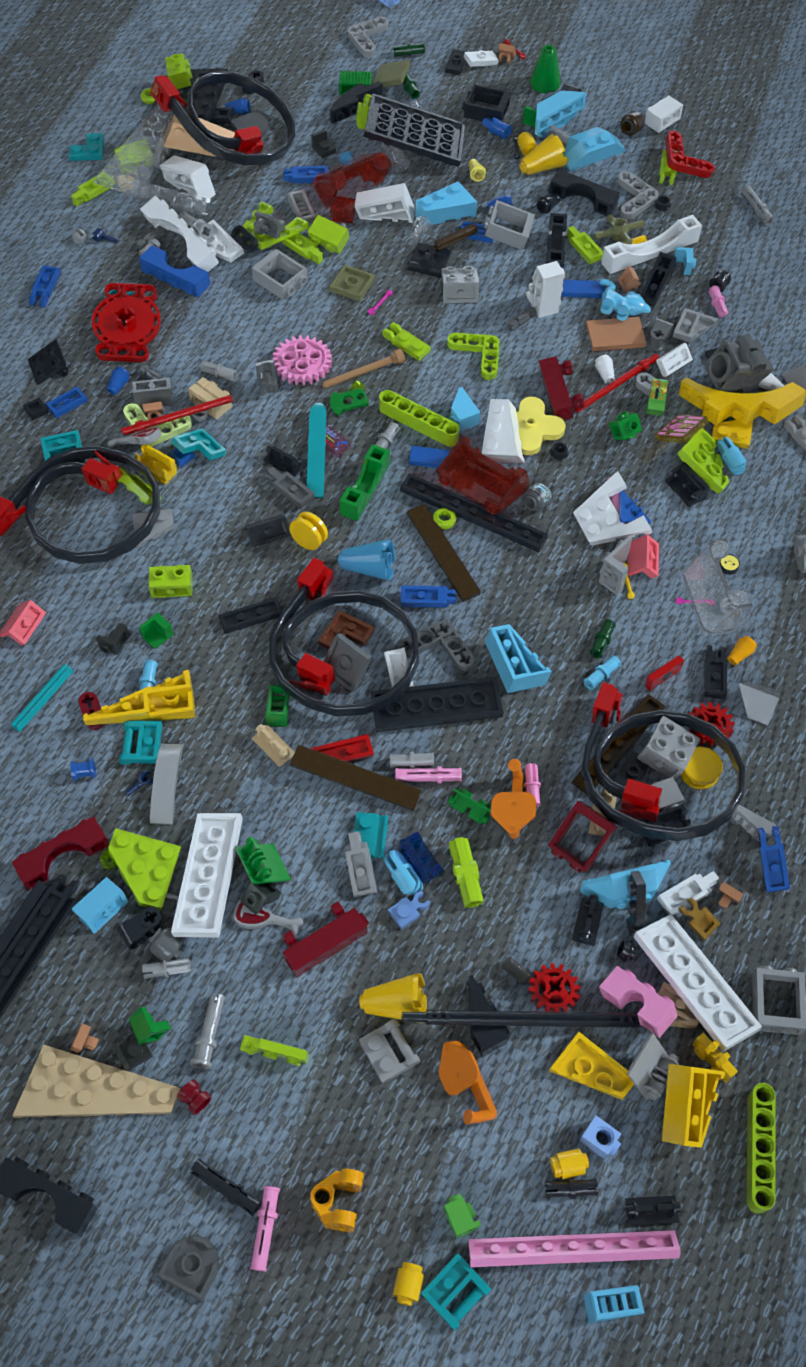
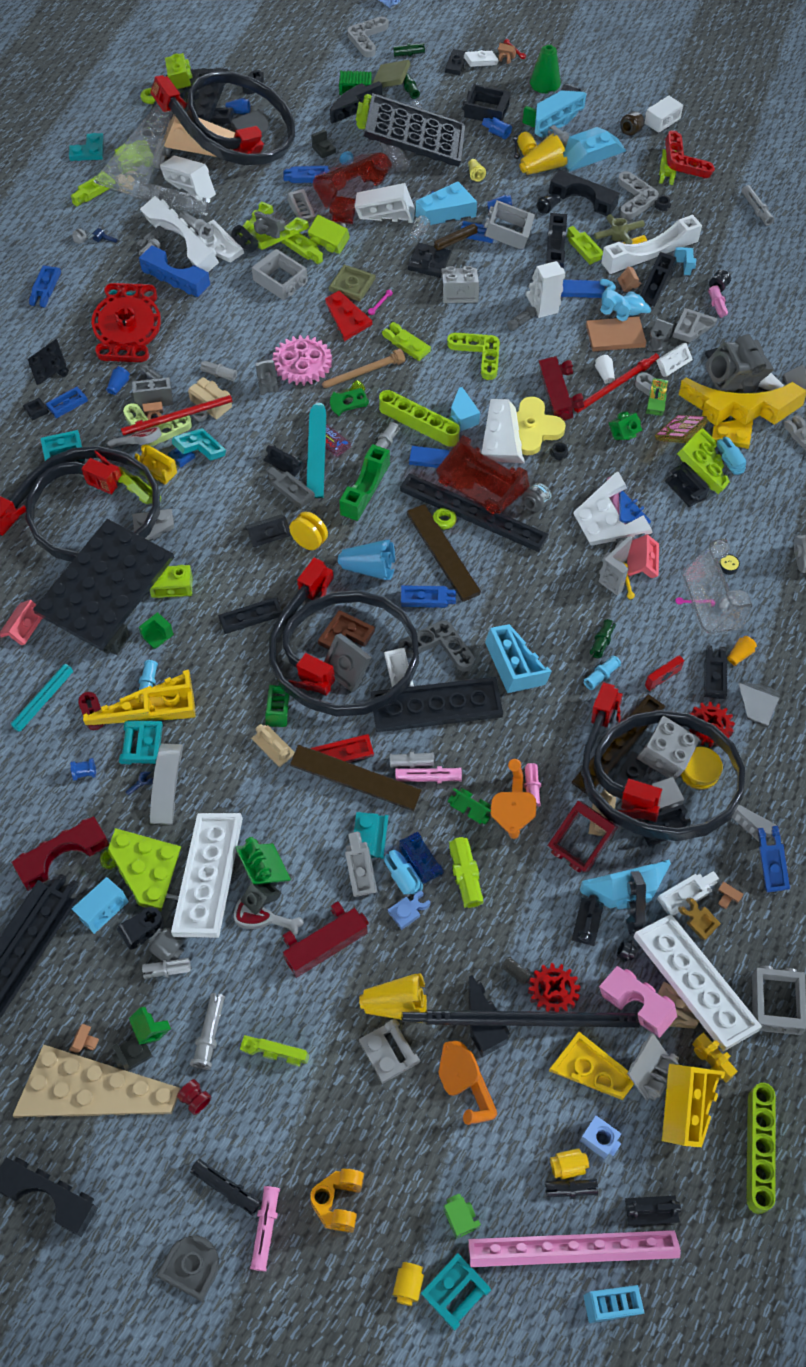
(104, 584): none -> black plate
(347, 315): none -> red wing

